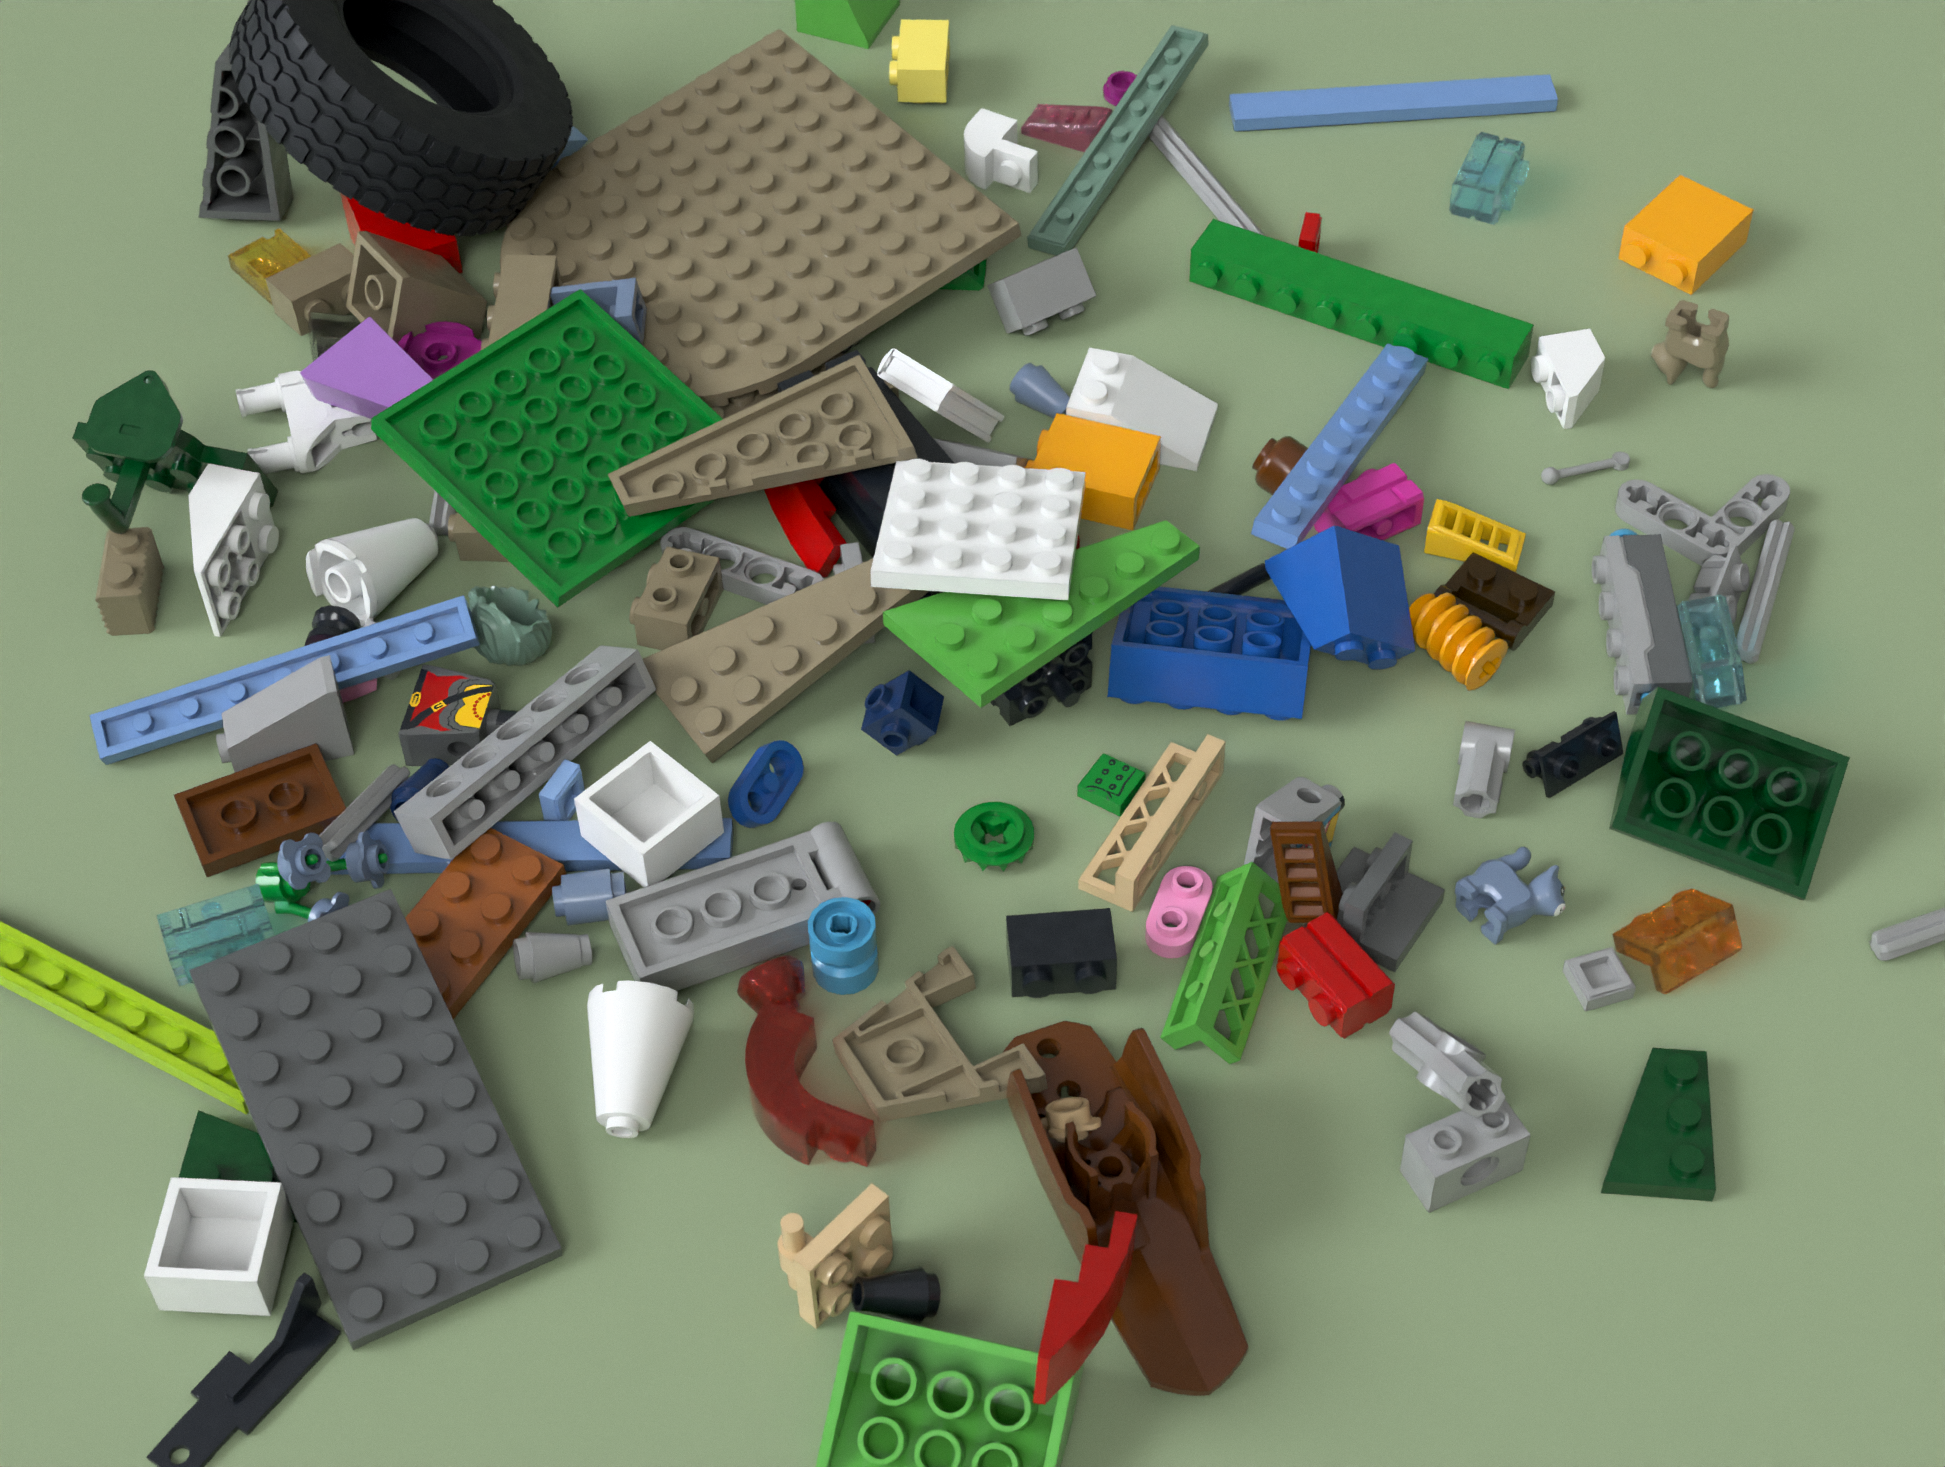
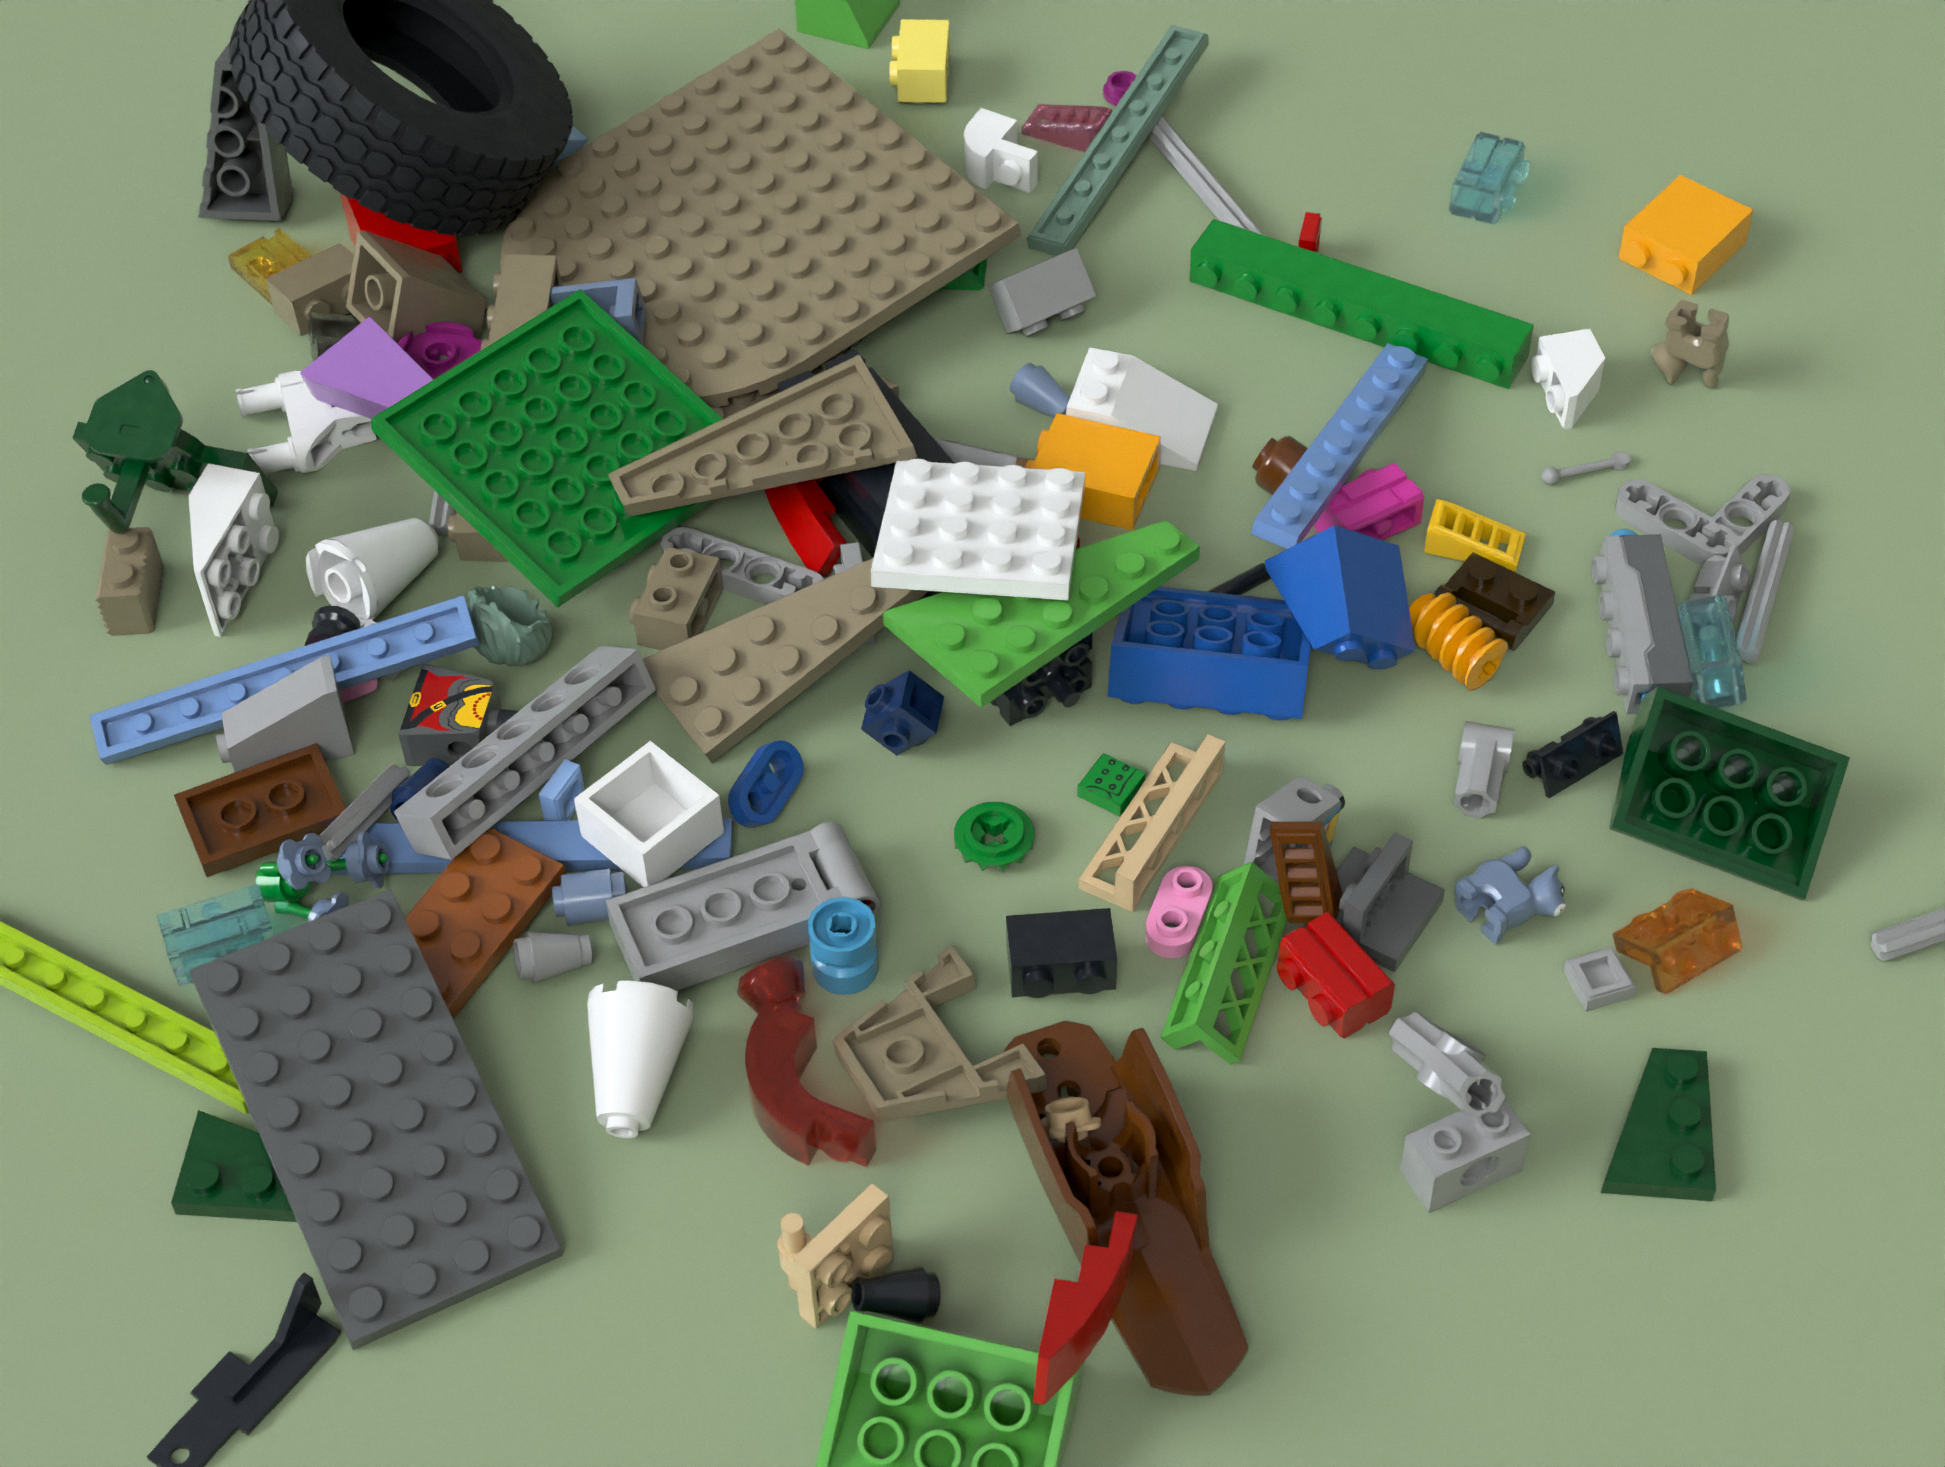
(219, 1246): white piece -> none
(939, 394): white piece -> none
(1392, 102): medium blue tile -> none

